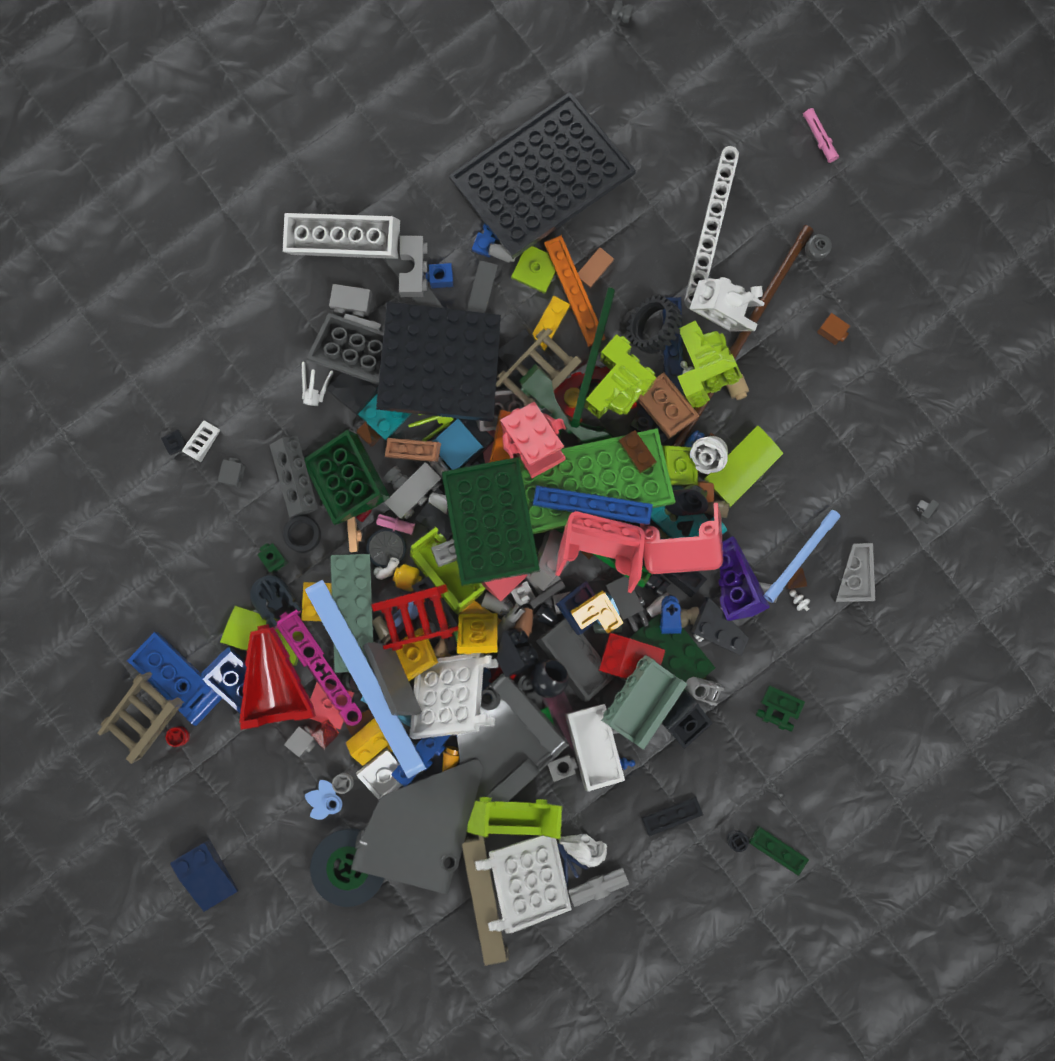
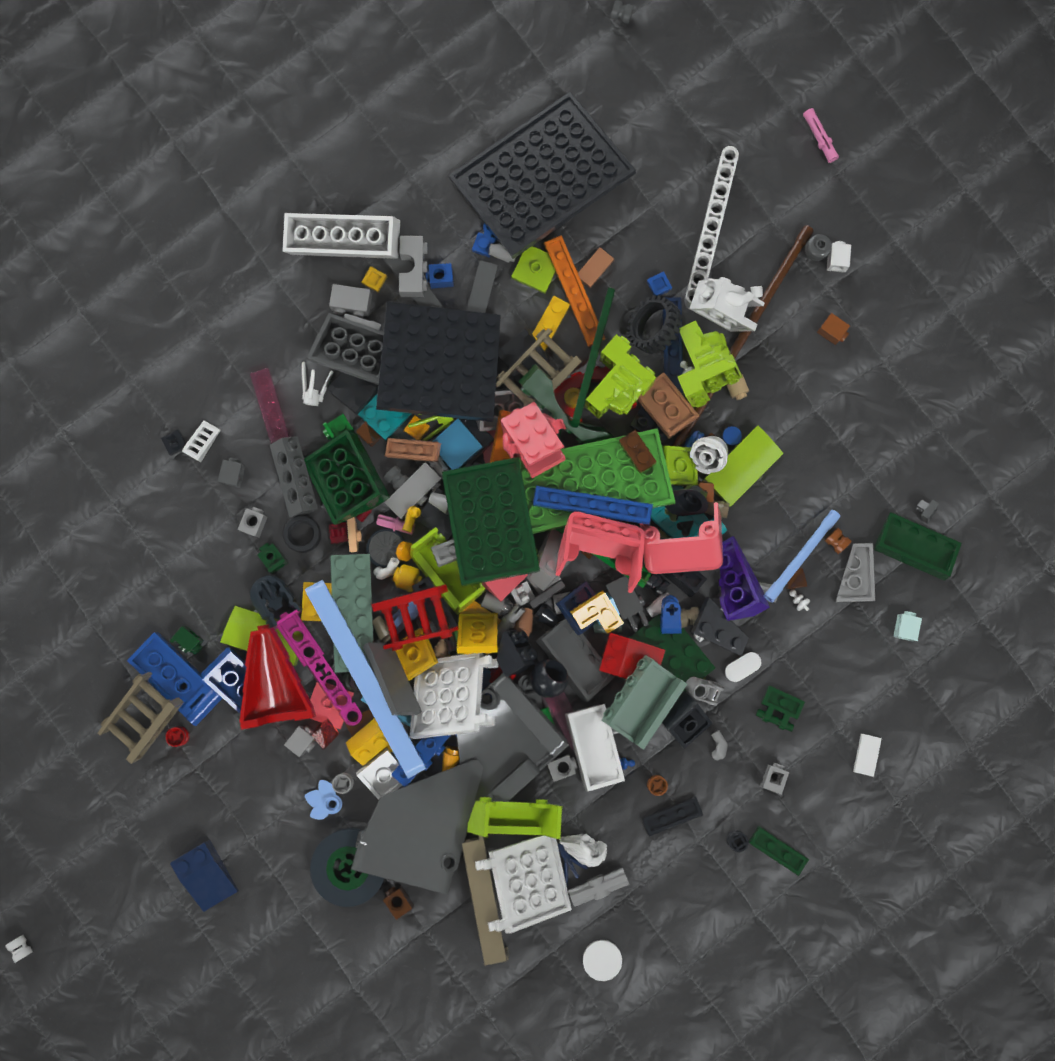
(21, 952): none -> white wheel
(187, 640): none -> dark green brick
(253, 530): none -> light grey brick
(269, 405): none -> clear pink plate
(337, 427): none -> green bracket
(338, 533): none -> dark red tile
(374, 279): none -> yellow tile
(398, 911): none -> reddish brown brick
(403, 551): none -> light orange tile
(412, 513): none -> yellow arm
(417, 432): none -> light orange tile
(602, 960): none -> white tile
(659, 284): none -> blue plate
(659, 787): none -> dark orange wheel
(721, 747): none -> light grey arm
(731, 436): none -> blue tile
(742, 667): none -> white tile
(778, 784): none -> light grey brick
(837, 540): none -> dark orange wheel
(839, 257): none -> white brick
(867, 755): none -> white tile
(907, 626): none -> light aqua brick
(918, 546): none -> dark green slope

